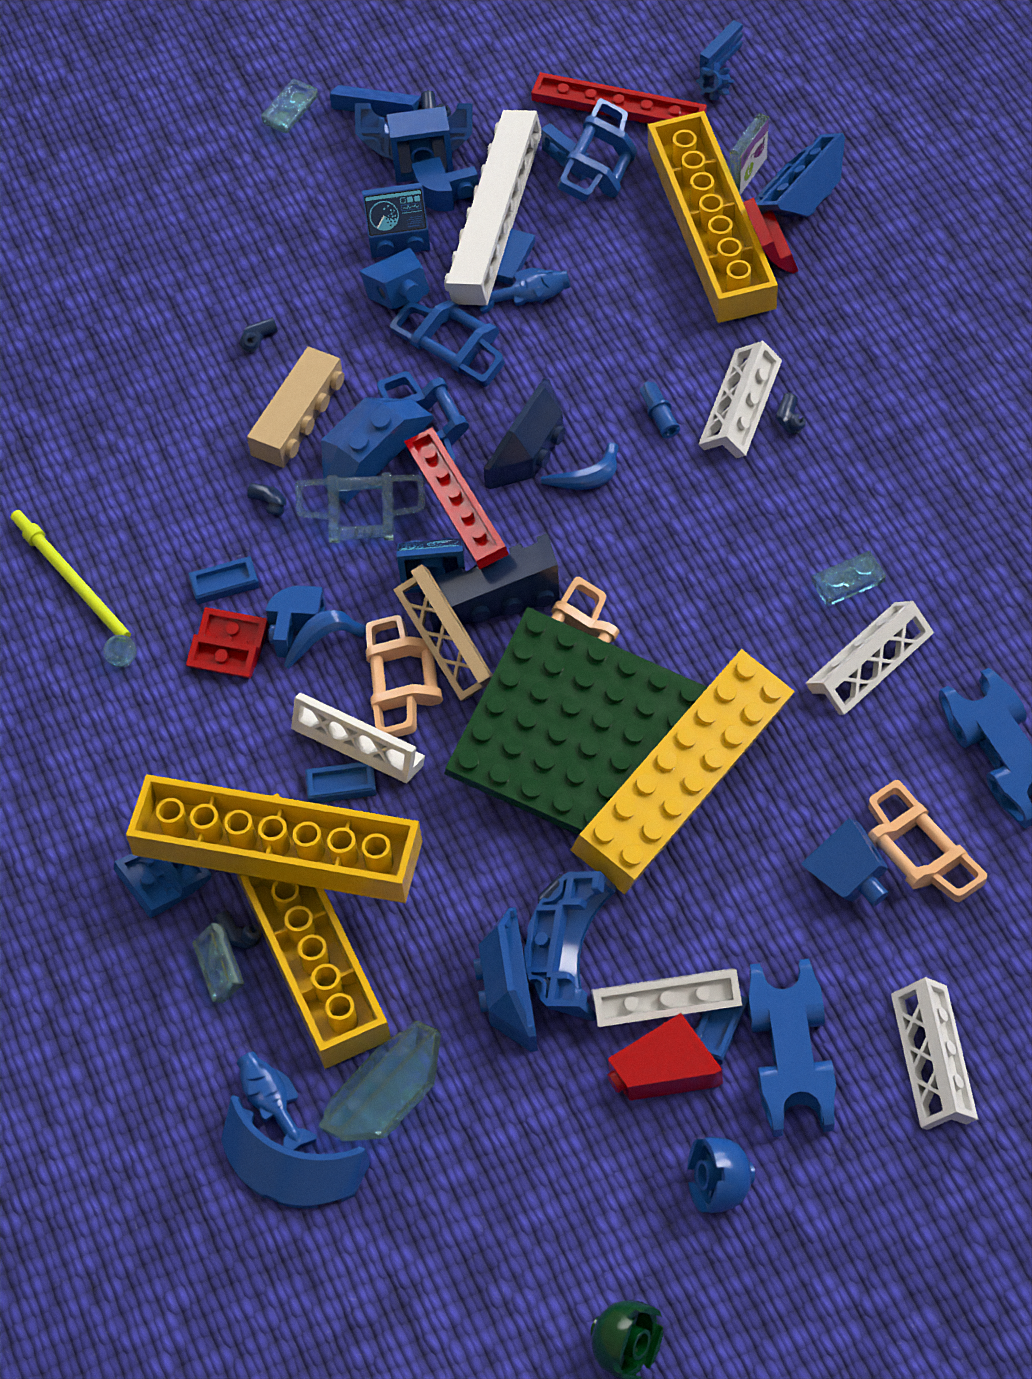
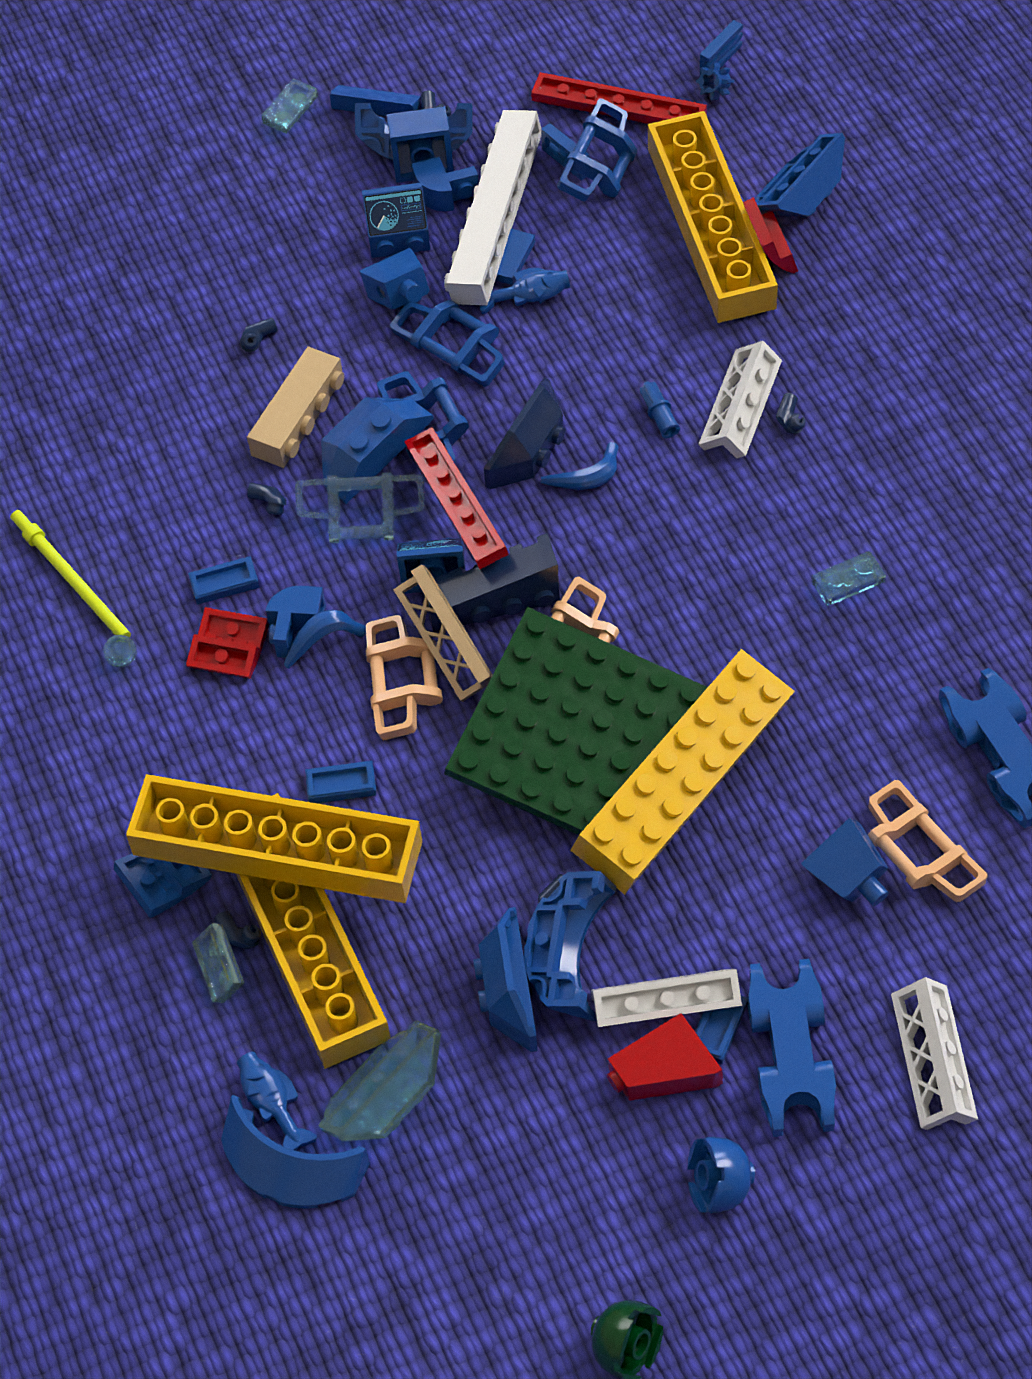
(355, 738): white fence -> none
(749, 152): tile -> none
(861, 649): white fence -> none

